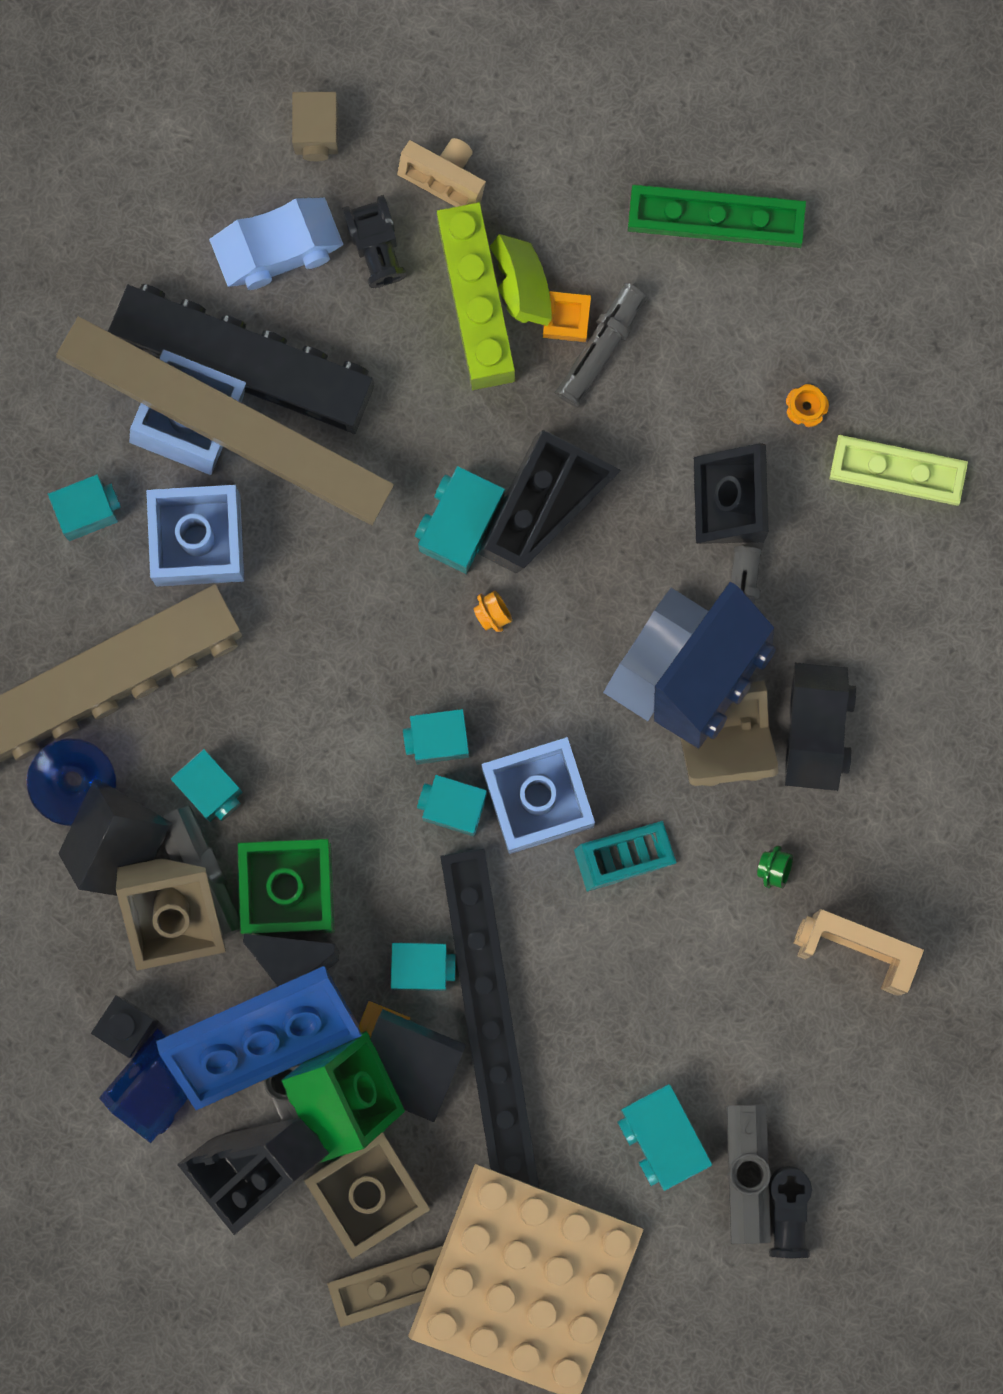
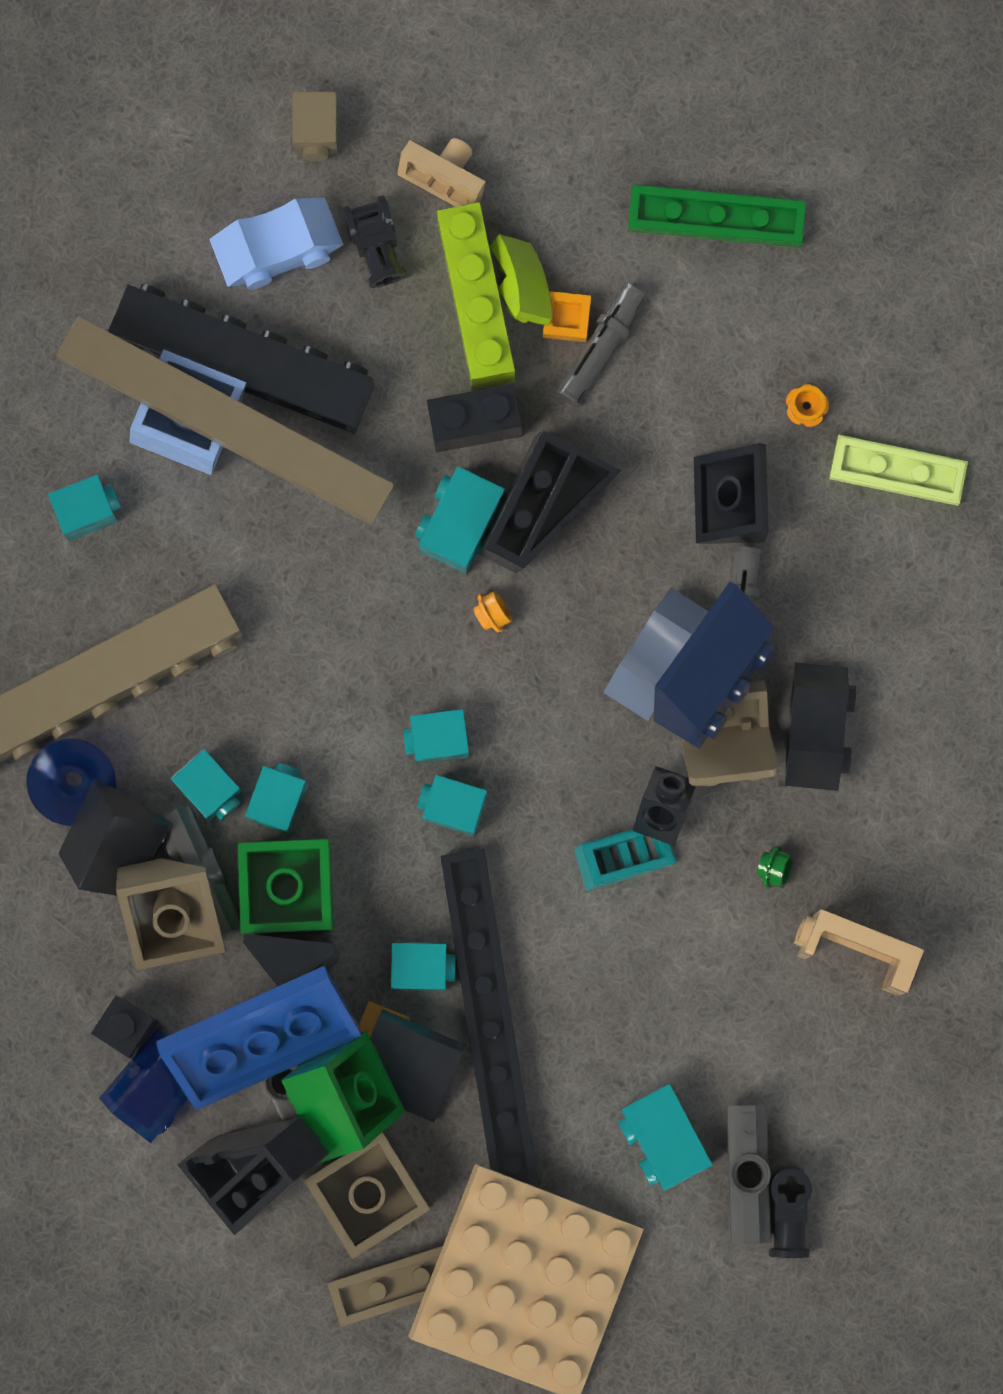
(195, 535): light blue brick -> none
(277, 798): none -> teal brick
(474, 418): none -> black brick
(538, 795): light blue brick -> none
(664, 806): none -> black brick

